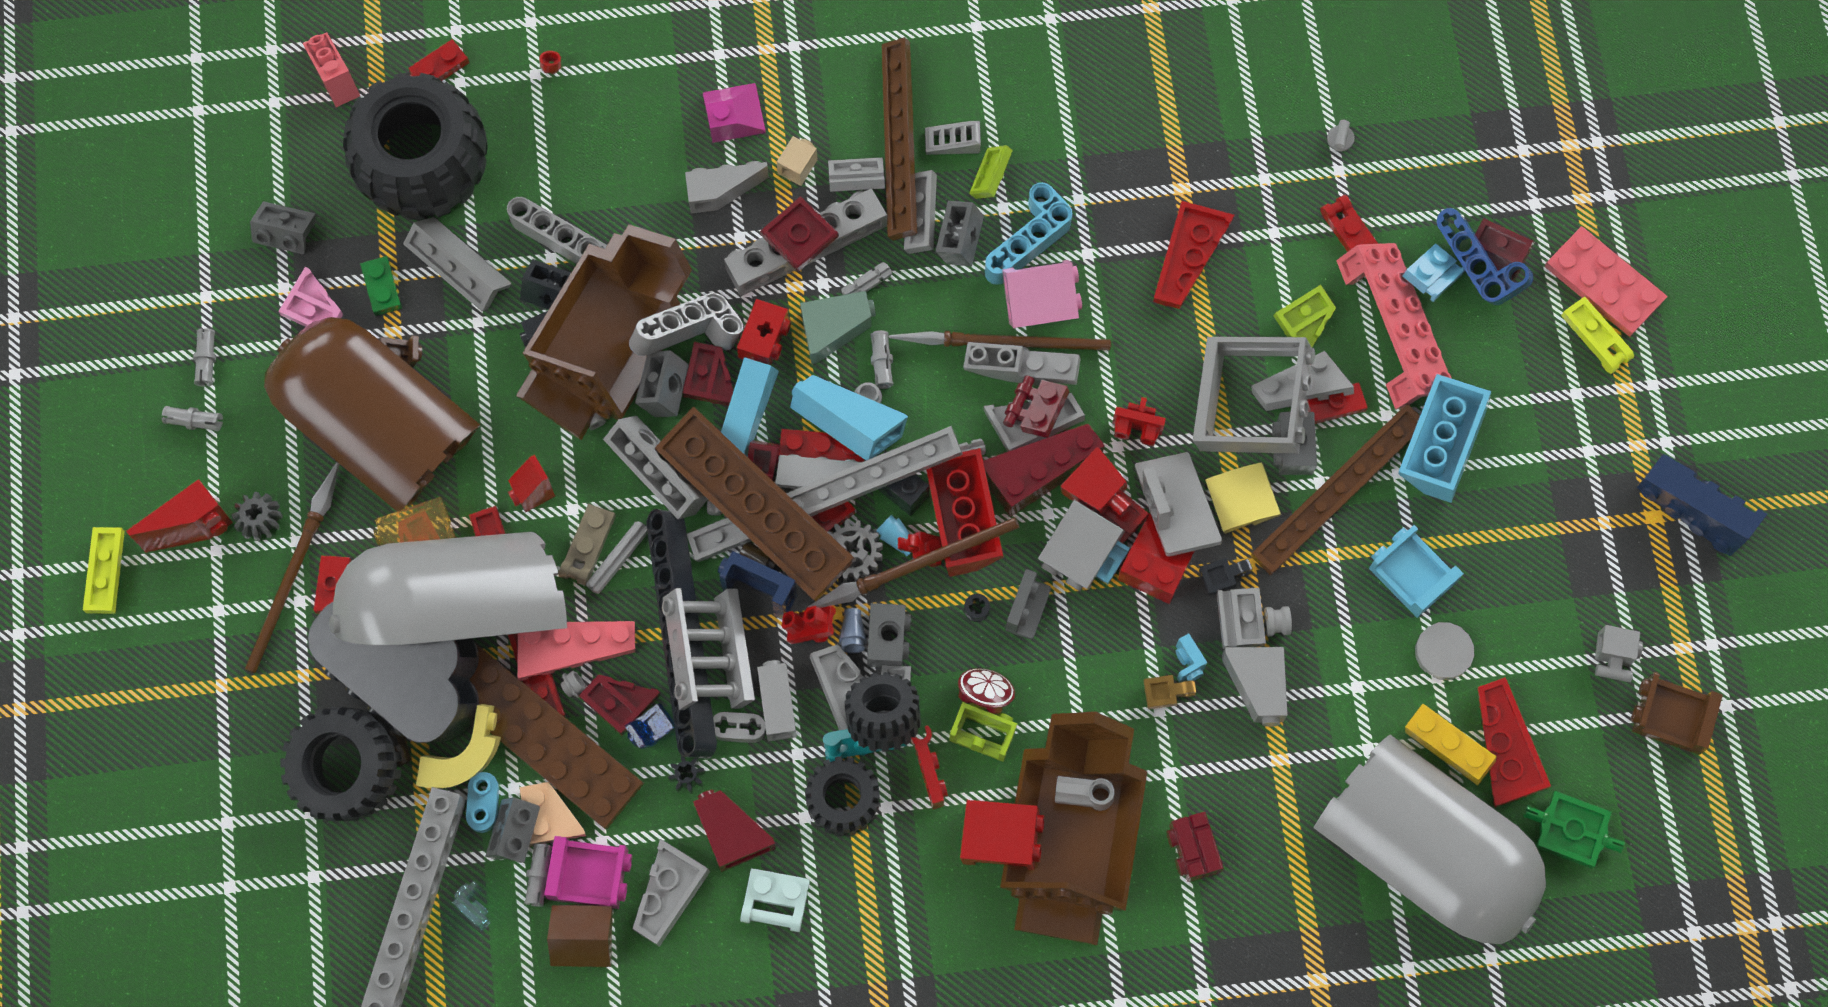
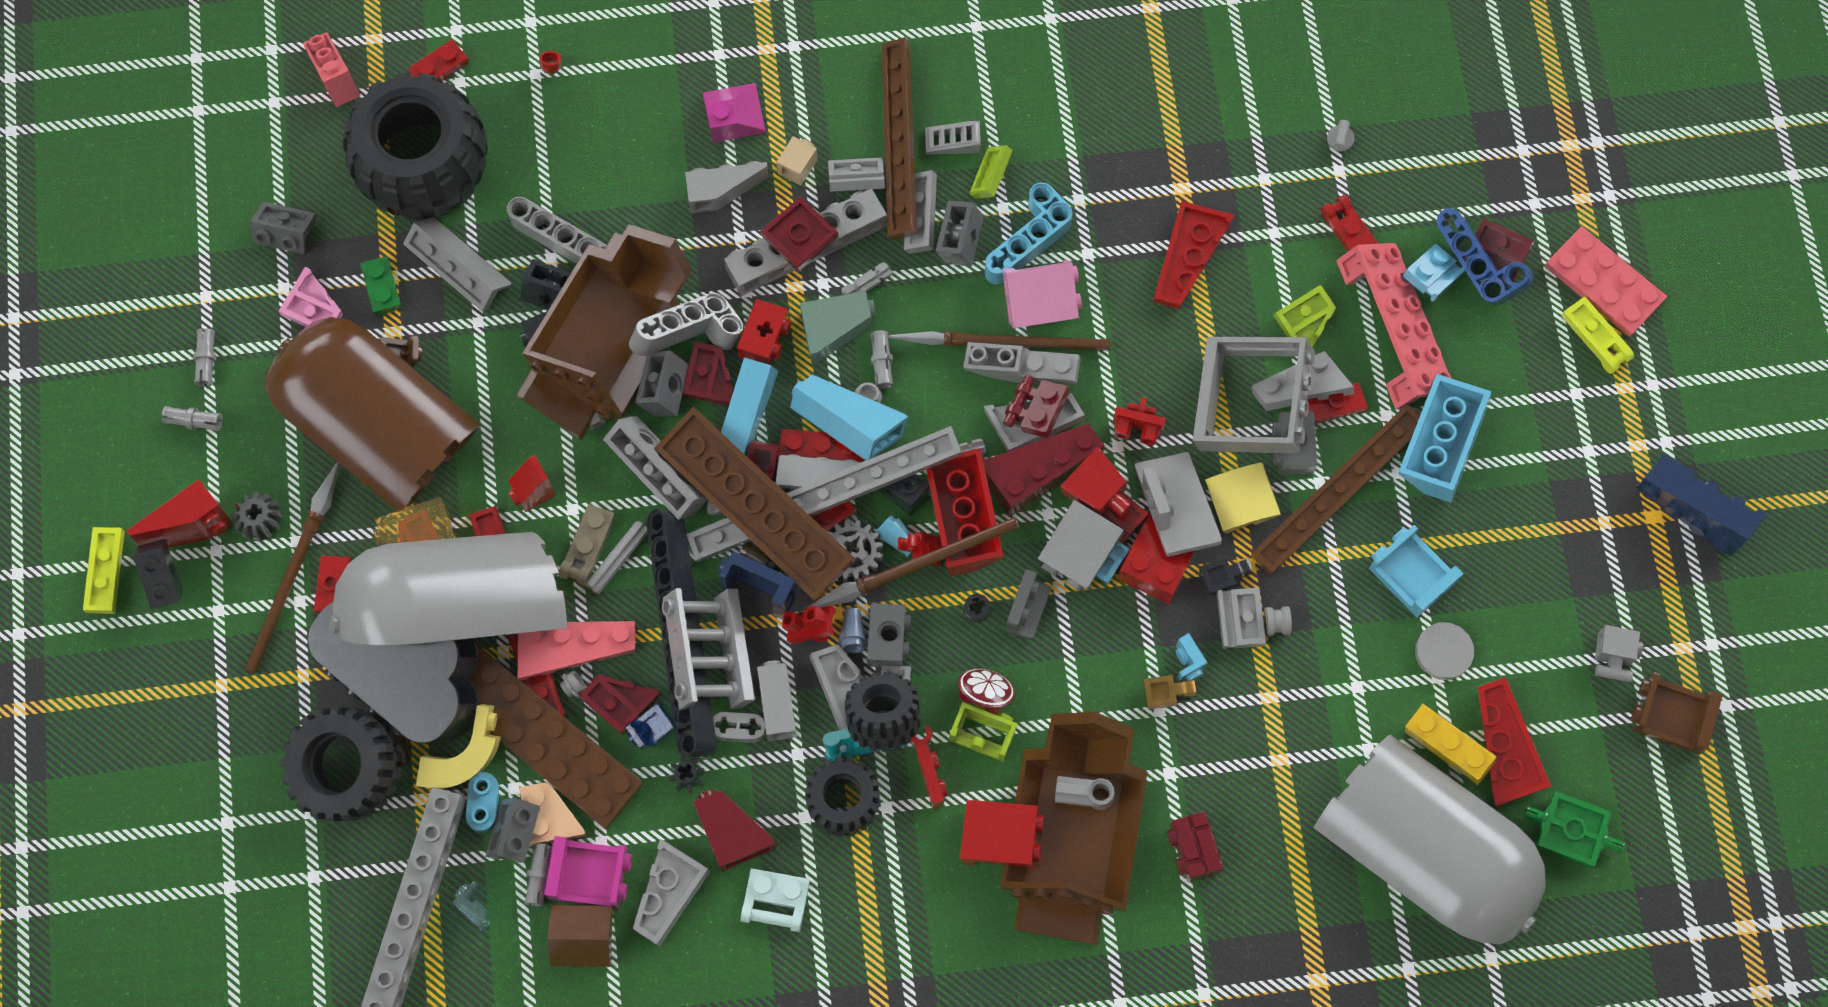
(158, 573): none -> black brick
(1260, 681): light grey slope -> none

